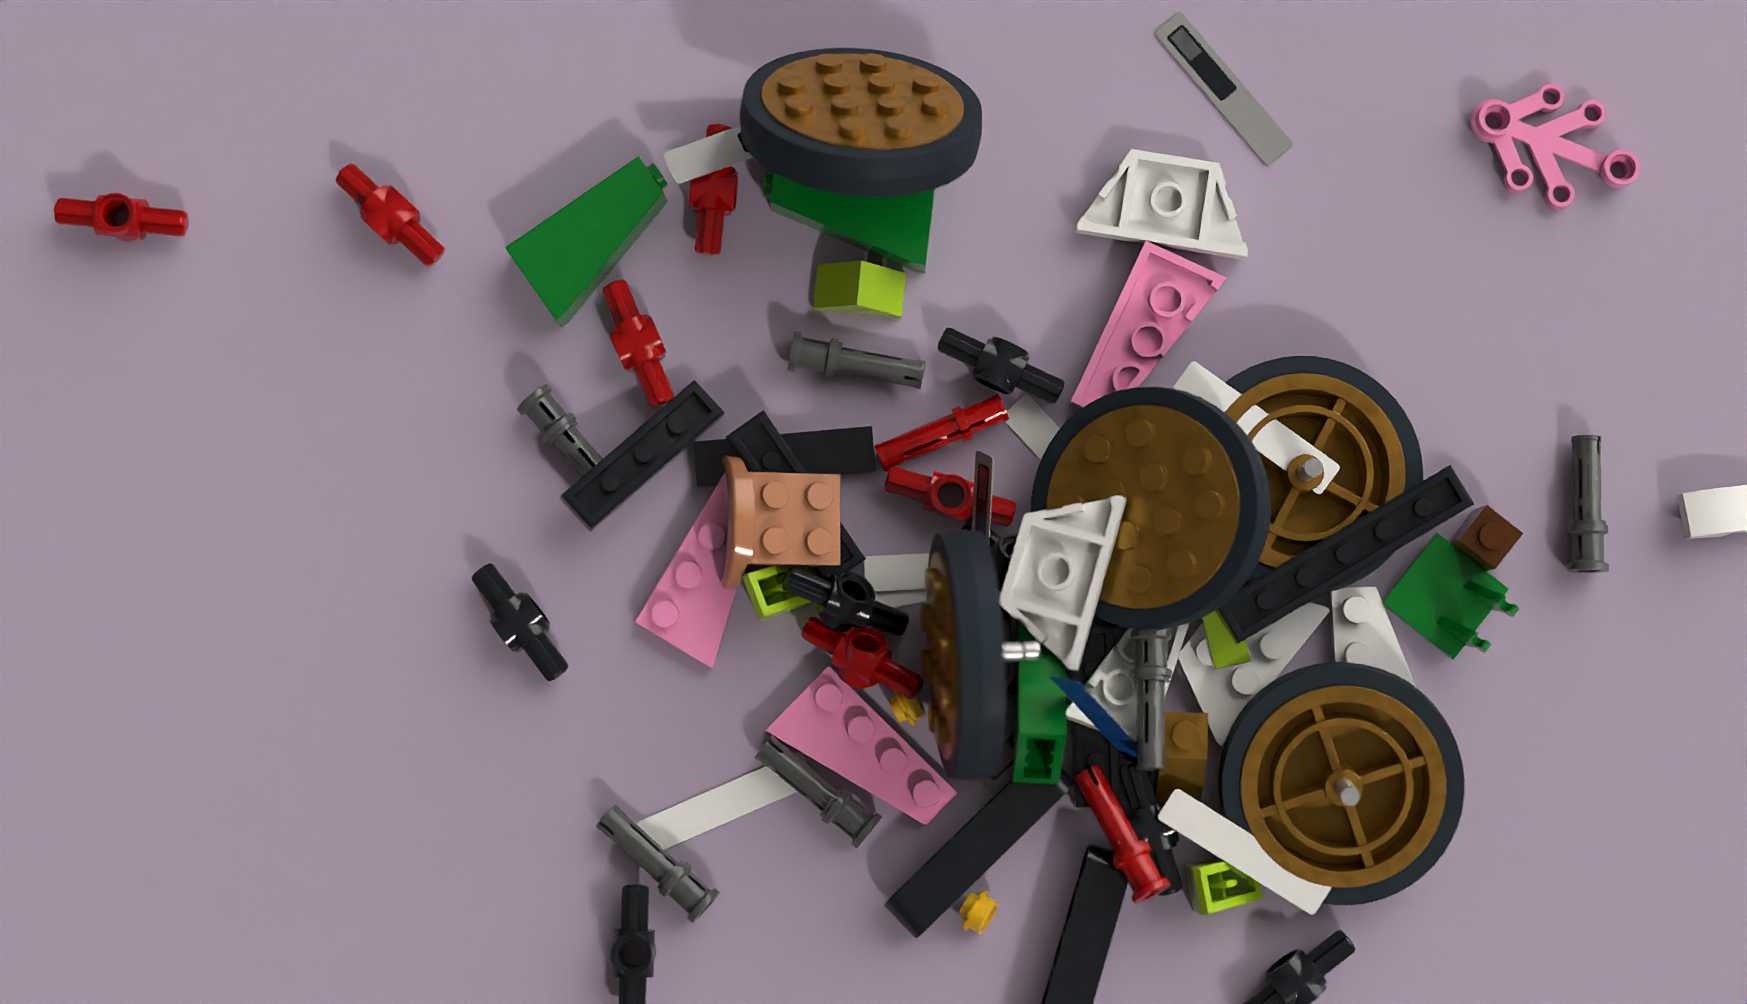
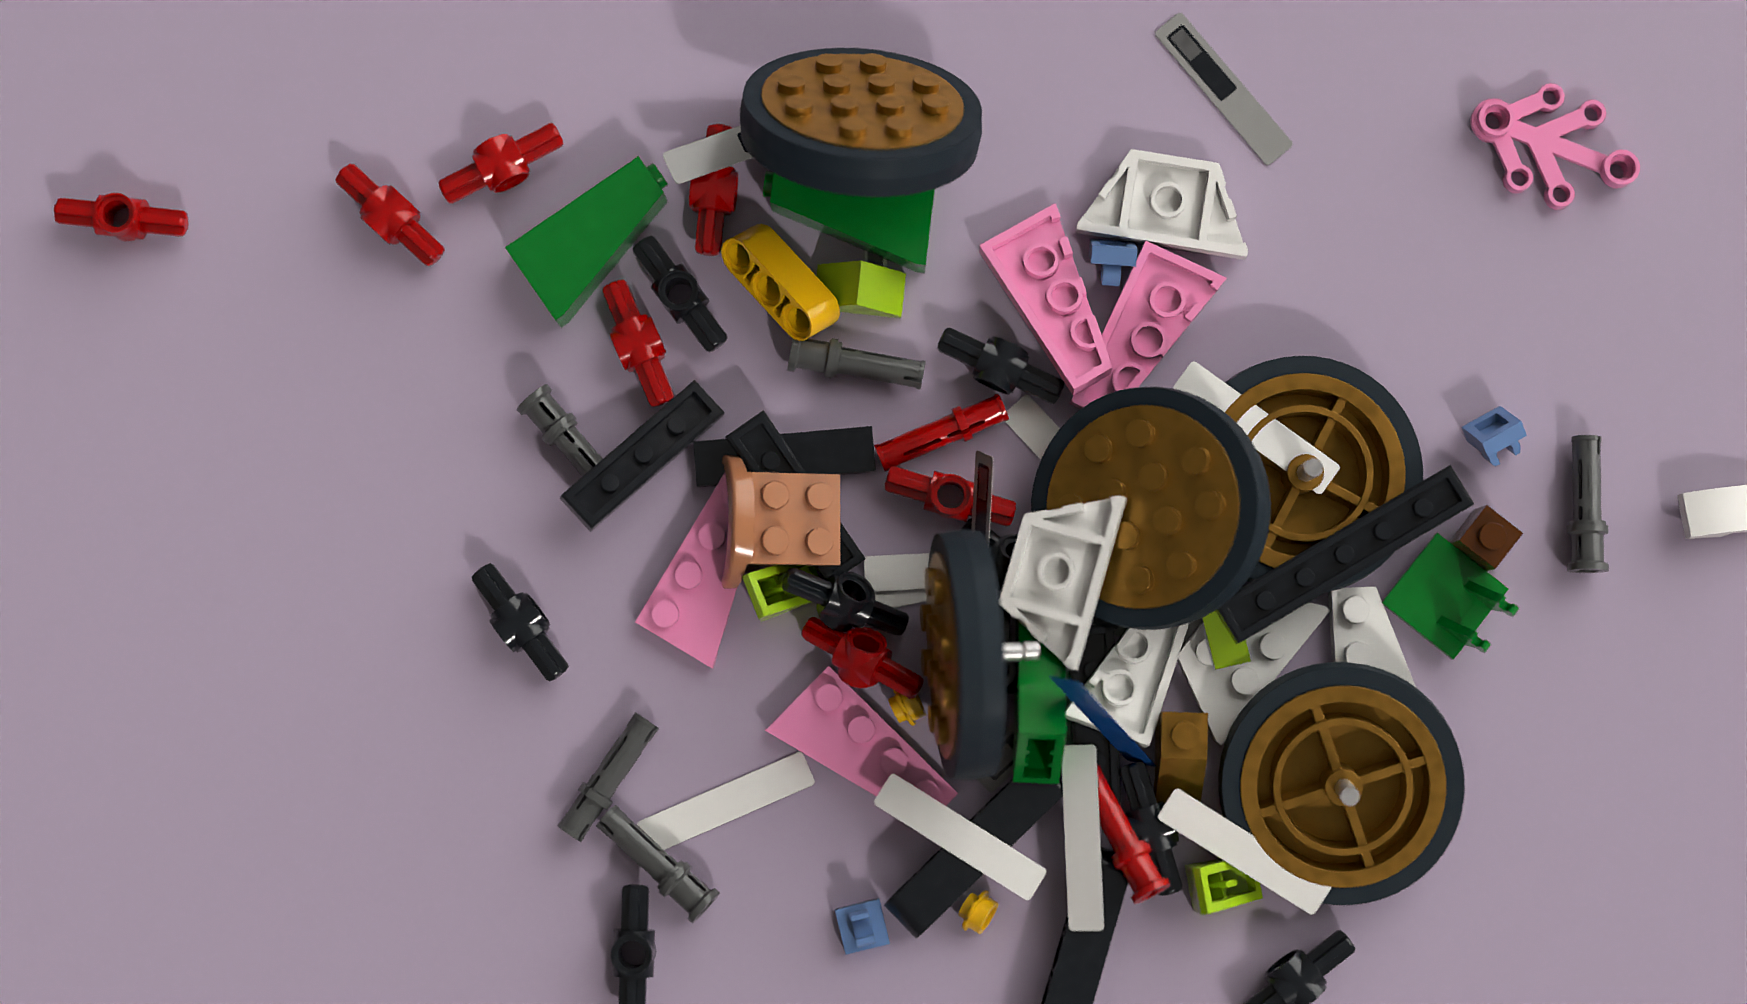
(501, 163): none -> red axle
(607, 778): none -> dark grey pin
(667, 275): none -> black axle
(780, 282): none -> yellow beam
(835, 804): dark grey pin -> none
(862, 926): none -> medium blue tile
(960, 836): none -> white sticker
(1043, 284): none -> bright pink wing
(1082, 838): none -> white sticker
(1111, 256): none -> medium blue tile
(1150, 675): dark grey pin -> none
(1495, 432): none -> medium blue tile

